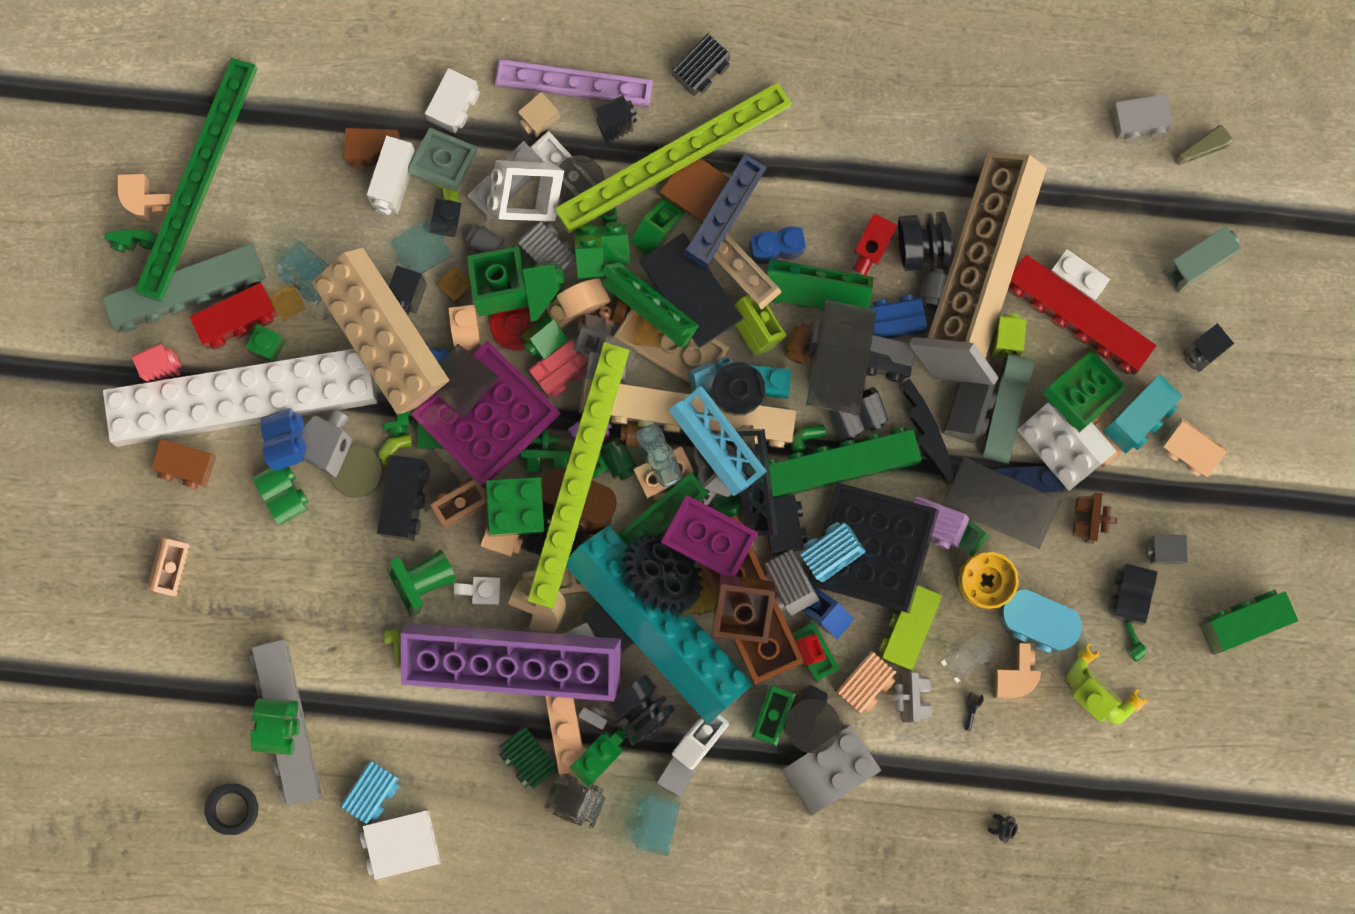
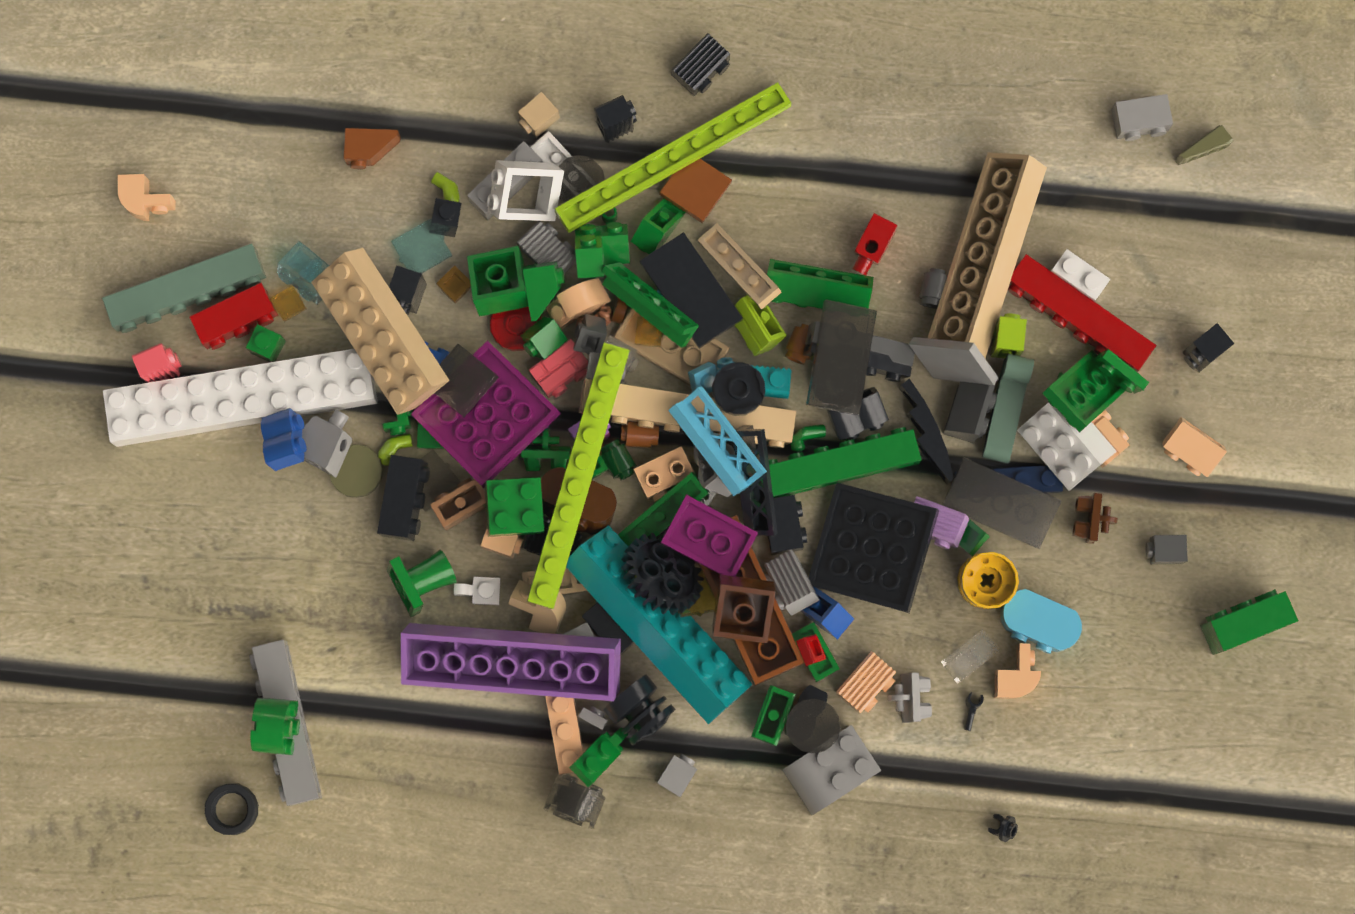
(128, 239): green slope -> none
(168, 566): light nougat brick -> none
(183, 463): dark orange brick -> none
(196, 180): green plate -> none
(280, 494): green brick -> none
(370, 793): medium azure brick -> none
(391, 176): white brick -> none
(394, 637): lime arm -> none
(400, 845): white brick -> none
(442, 159): sand green plate -> none
(452, 101): white brick -> none
(465, 327): light nougat slope -> none
(483, 240): dark grey brick -> none
(528, 758): dark green brick -> none
(572, 82): lavender tile -> none
(657, 825): clear light blue brick -> none
(659, 455): clear light blue brick -> none
(699, 741): white brick -> none
(724, 211): dark blue plate -> none
(728, 505): green plate -> none
(784, 244): blue brick -> none
(832, 551): medium azure brick -> none
(899, 317): blue brick -> none
(910, 630): lime brick -> none
(924, 241): black wheel -> none
(1096, 695): lime torso -> none
(1113, 366): none -> green plate
(1133, 594): black brick -> none
(1138, 650): green hand -> none
(1143, 414): teal brick -> none
(1202, 258): sand green brick -> none

